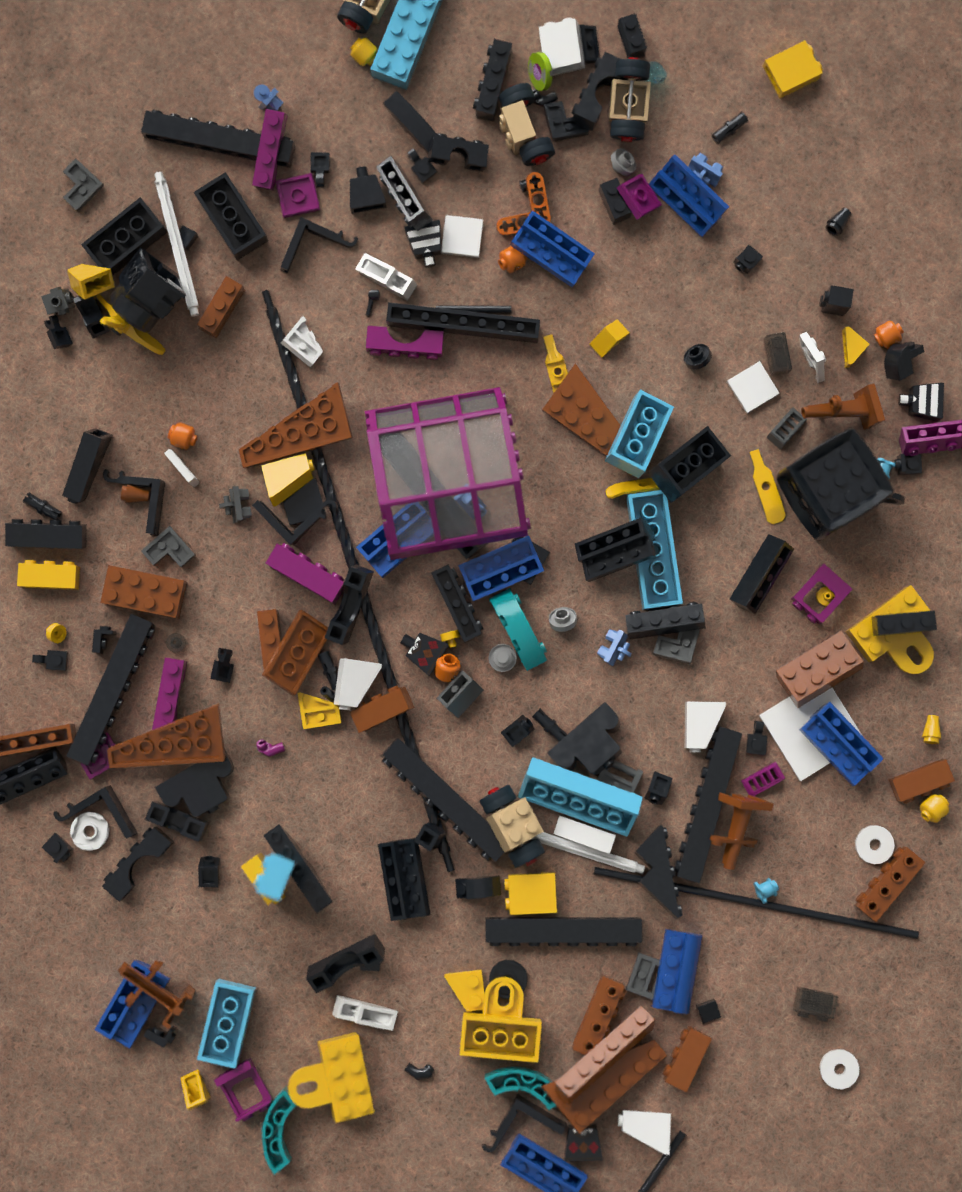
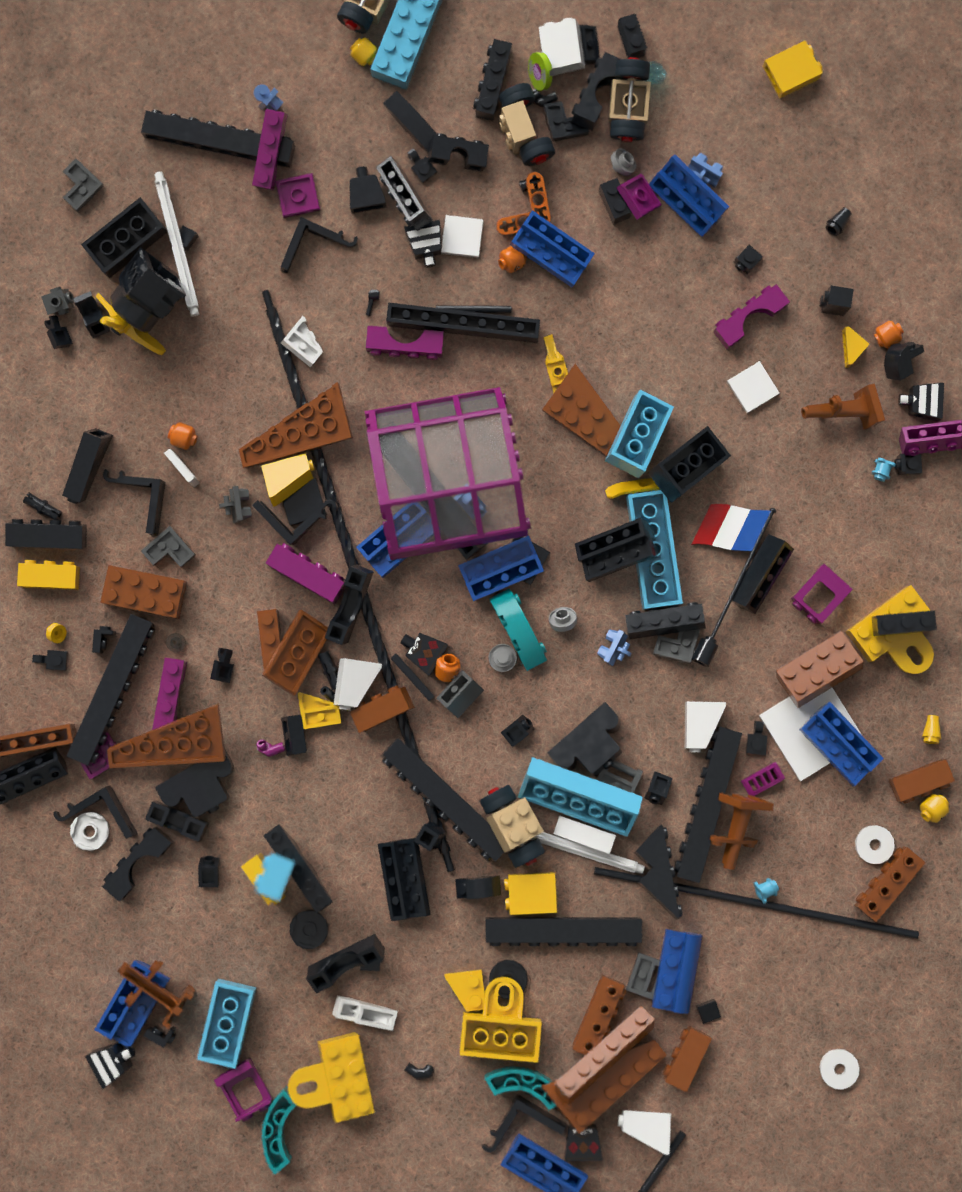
(57, 848): black bracket -> none
(90, 280): yellow slope -> none
(110, 1062): none -> black torso
(133, 494): dark orange cone -> none
(194, 1090): yellow slope -> none
(221, 307): dark orange brick -> none
(231, 216): black brick -> none
(293, 735): none -> black slope
(314, 928): none -> black tile
(320, 164): black plate -> none
(386, 276): white slope -> none
(412, 677): none -> black tile
(450, 637): yellow tile -> none
(458, 607): black brick -> none
(549, 725): black pin -> none
(609, 338): yellow slope -> none
(697, 356): black plate -> none
(729, 127): black pin -> none
(732, 530): none -> flag
(769, 498): yellow piece -> none
(770, 303): none -> magenta arch
(777, 353): clear smoke brick -> none
(778, 437): dark grey slope -> none
(814, 357): white wing -> none
(815, 1003): clear smoke brick -> none
(821, 596): yellow tile -> none
(836, 484): black piece -> none

